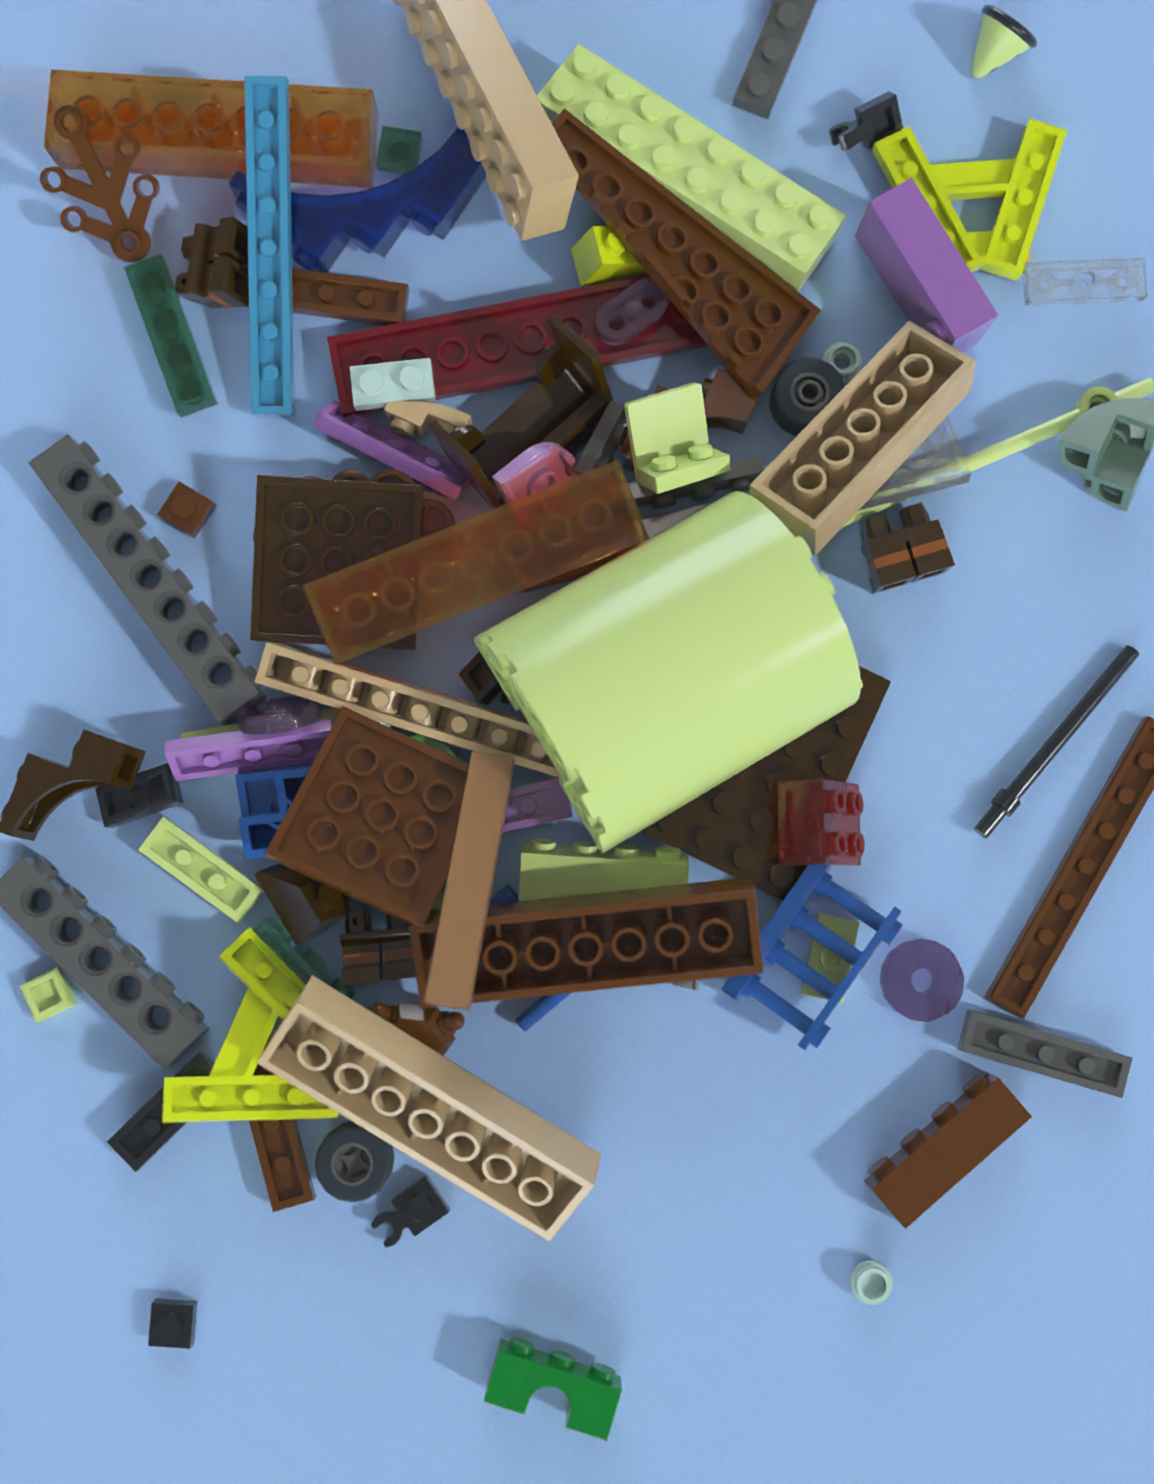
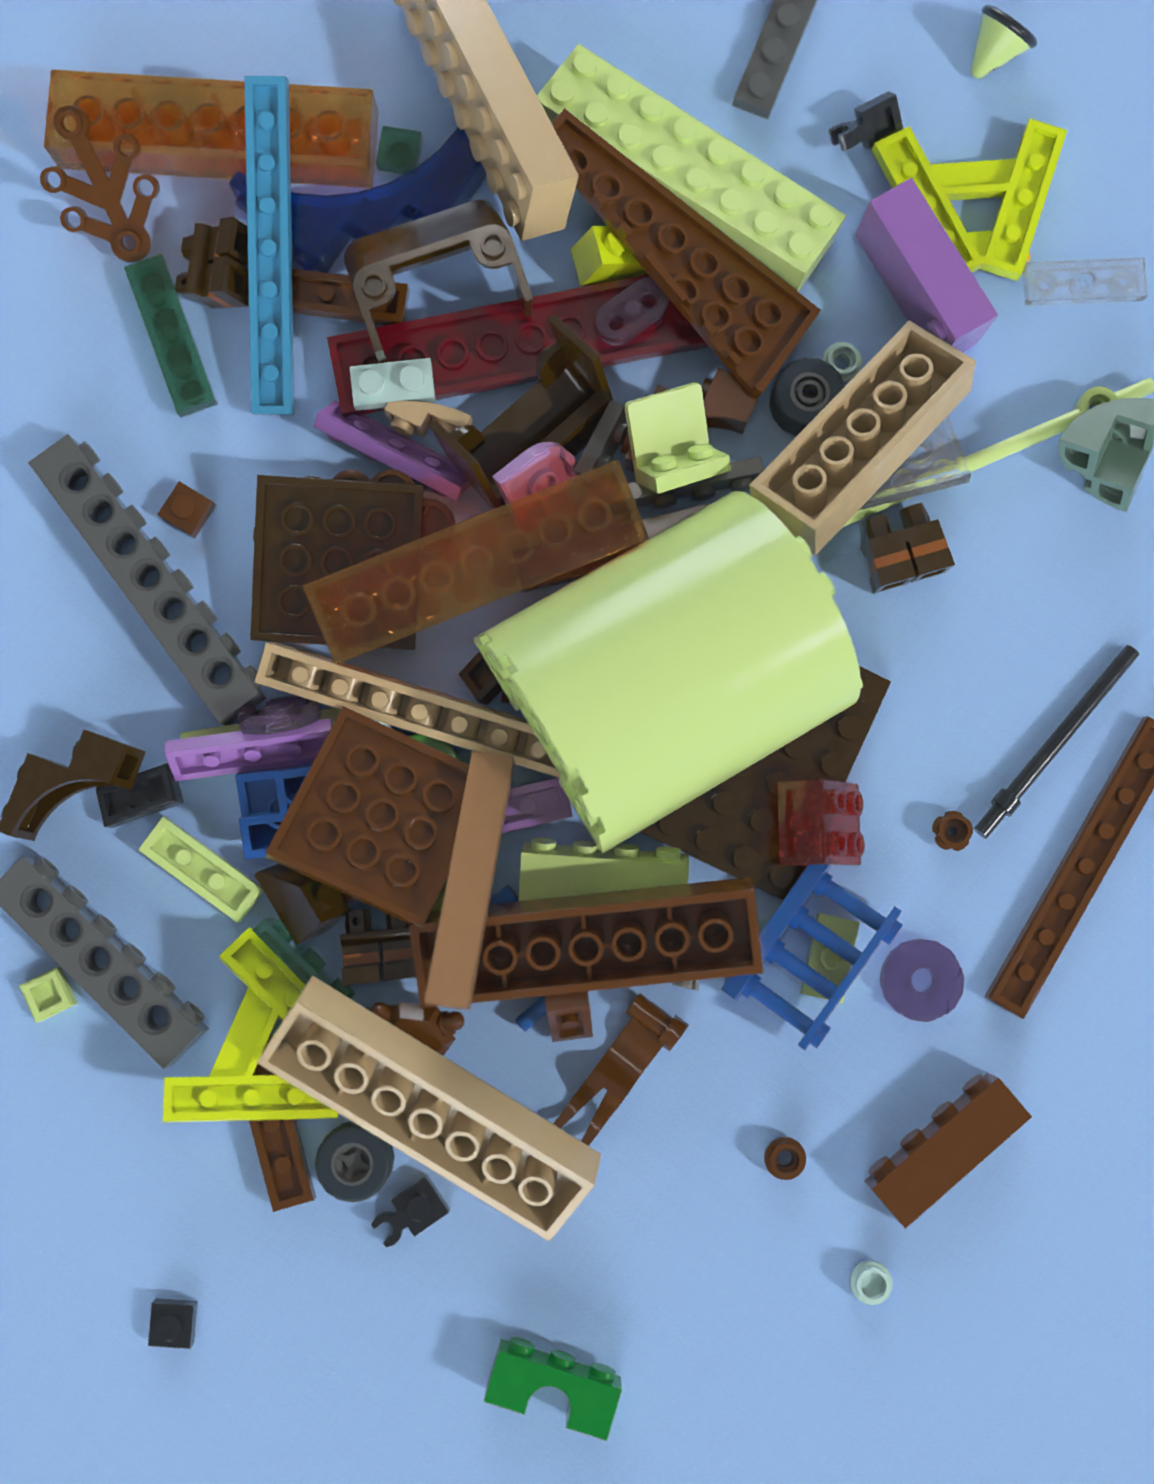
(145, 1132): black plate -> none
(469, 226): none -> dark brown windscreen
(569, 1016): none -> reddish brown plate
(625, 1062): none -> reddish brown flag
(794, 1167): none -> reddish brown plate
(963, 831): none -> reddish brown plate
(1044, 1053): dark grey plate -> none

